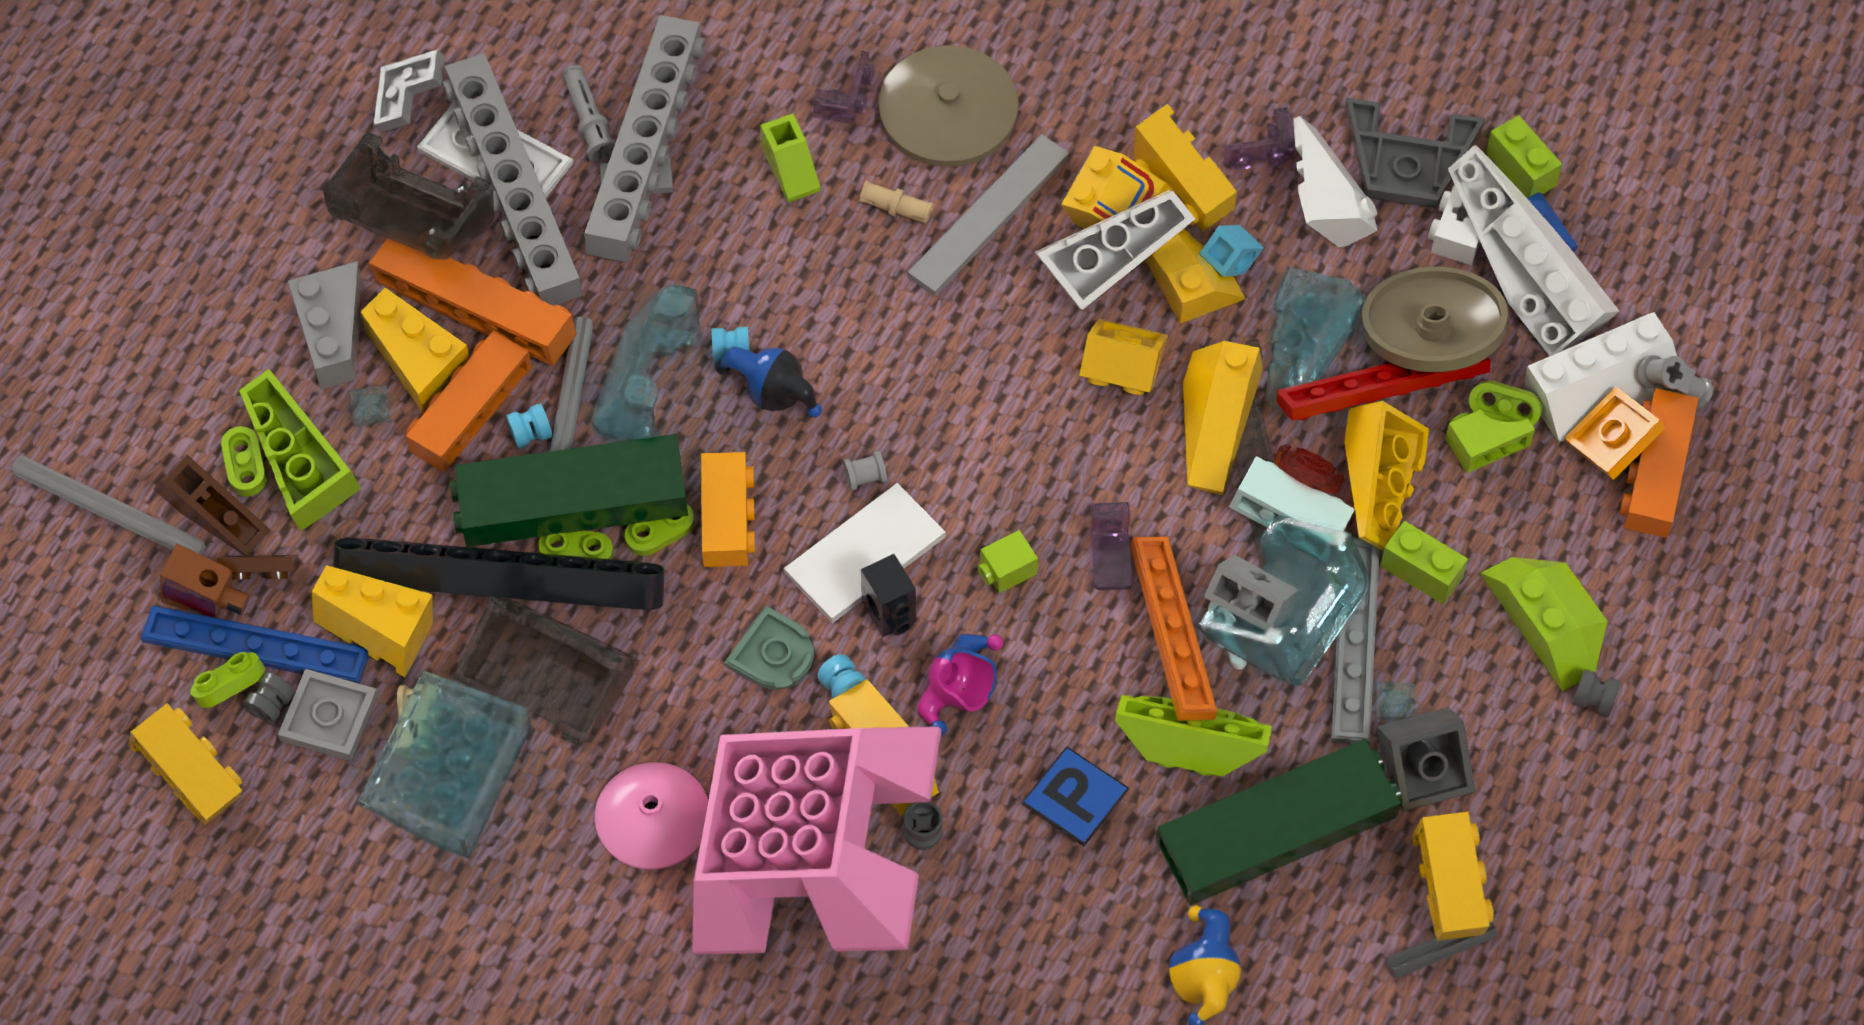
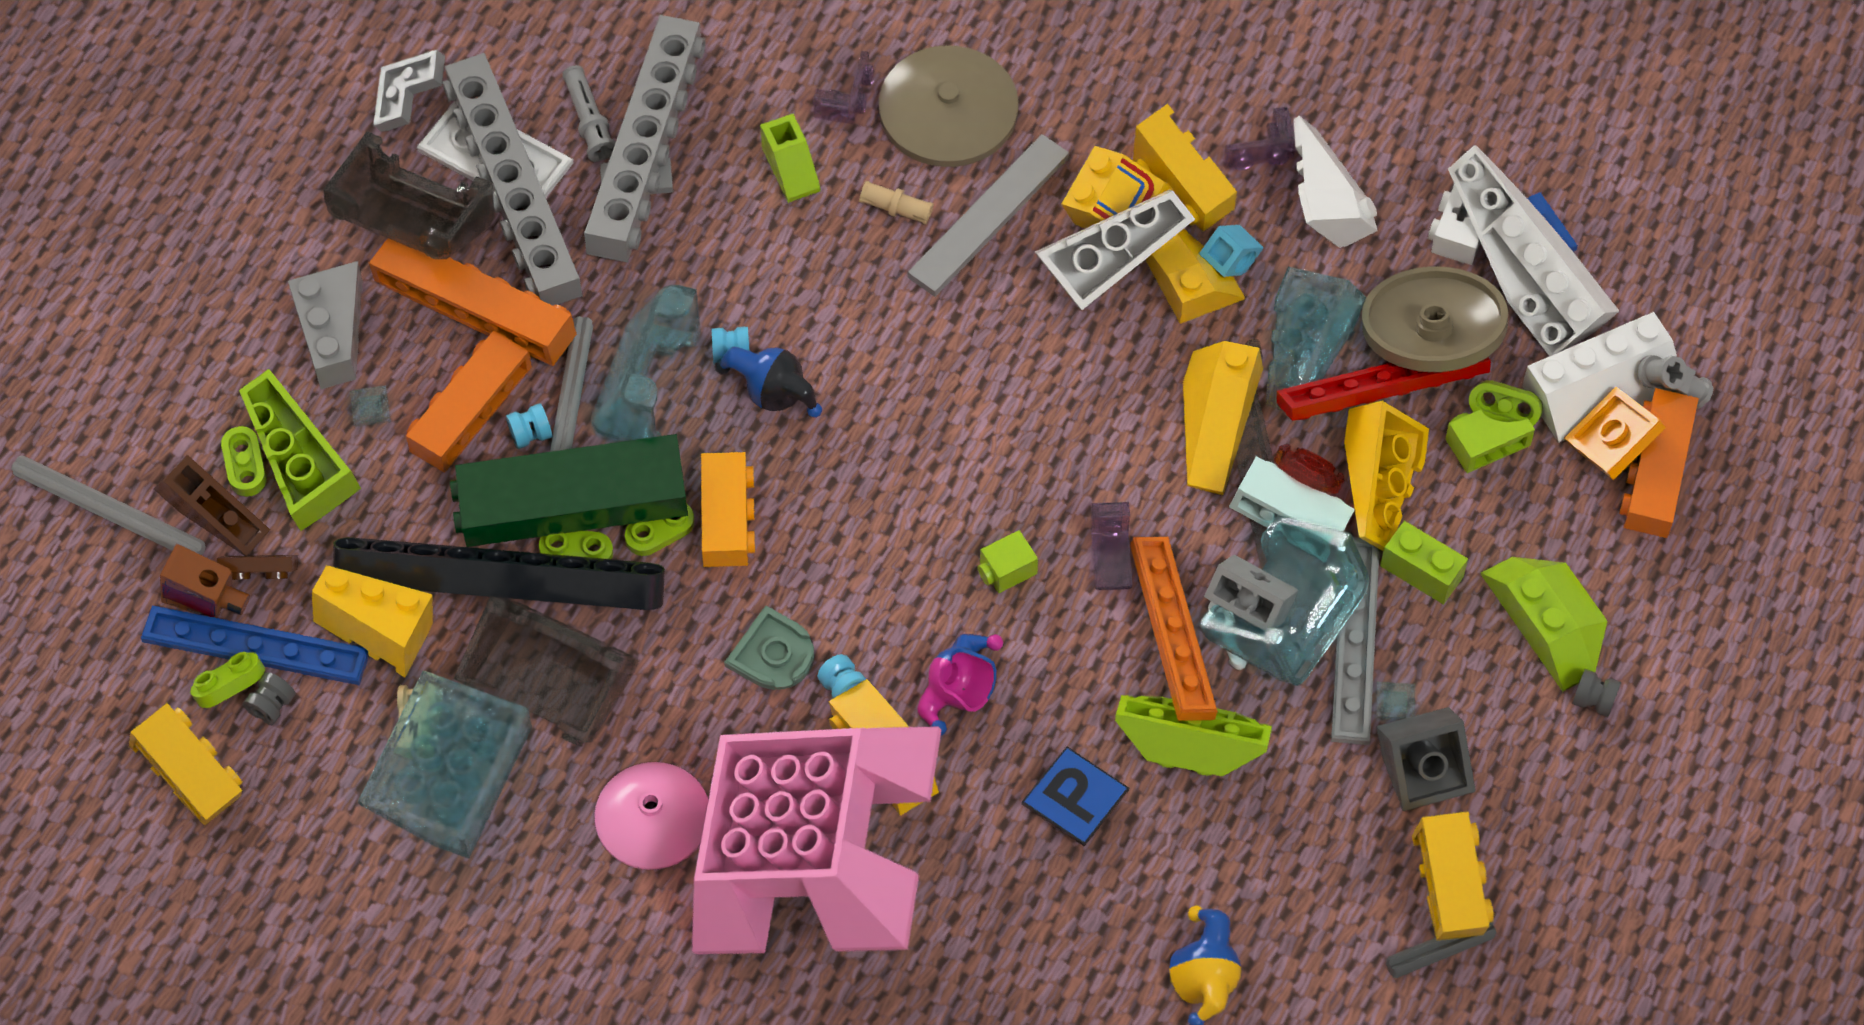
(328, 714): light grey plate -> none
(413, 346): yellow wedge -> none
(865, 470): light grey bush -> none
(887, 526): white tile -> none
(889, 596): black brick -> none
(923, 817): dark grey wheel -> none
(1122, 356): yellow slope -> none
(1278, 821): dark green brick -> none
(1407, 166): dark grey wing -> none
(1523, 157): lime brick -> none

